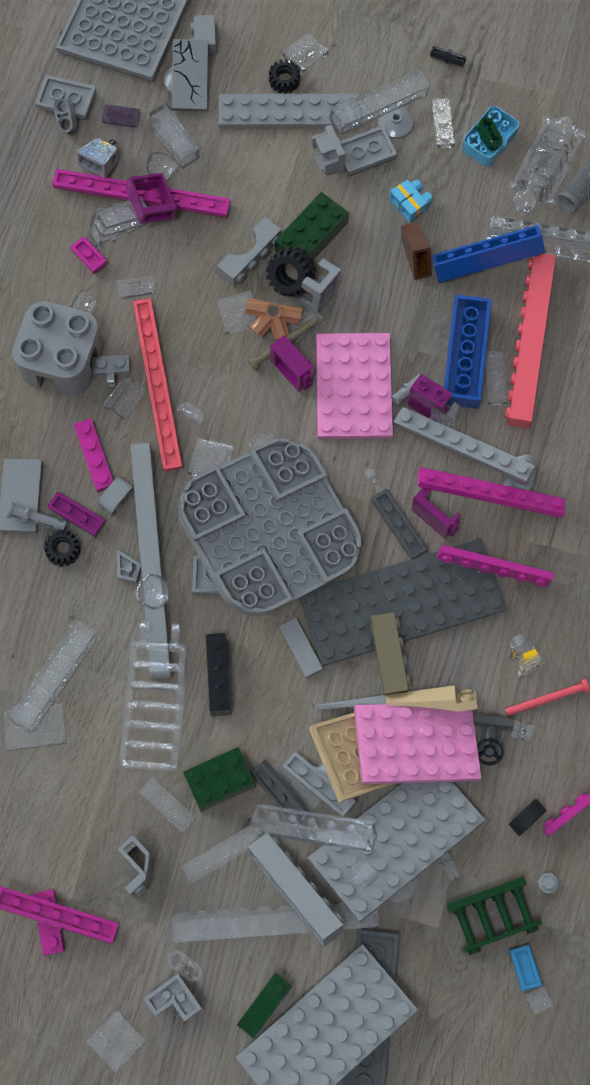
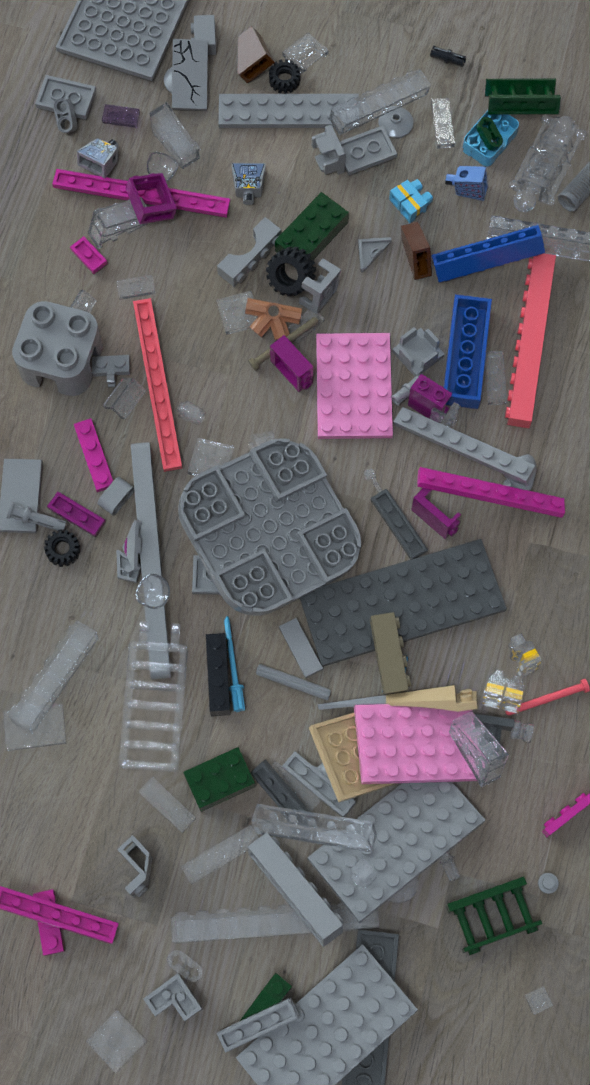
(132, 545): none -> light grey tile
(236, 688): none -> medium azure piece
(248, 180): none -> torso
(252, 55): none -> slope
(258, 1024): none -> light grey tile
(293, 682): none -> light grey axle
(370, 249): none -> light grey tile
(418, 350): none -> light grey panel
(469, 182): none -> medium blue torso
(478, 748): none -> clear wedge
(489, 564): dark pink plate -> none
(497, 686): none -> clear hips
(522, 96): none -> dark green fence
(525, 968): dark azure tile -> none
(527, 817): black tyre -> none

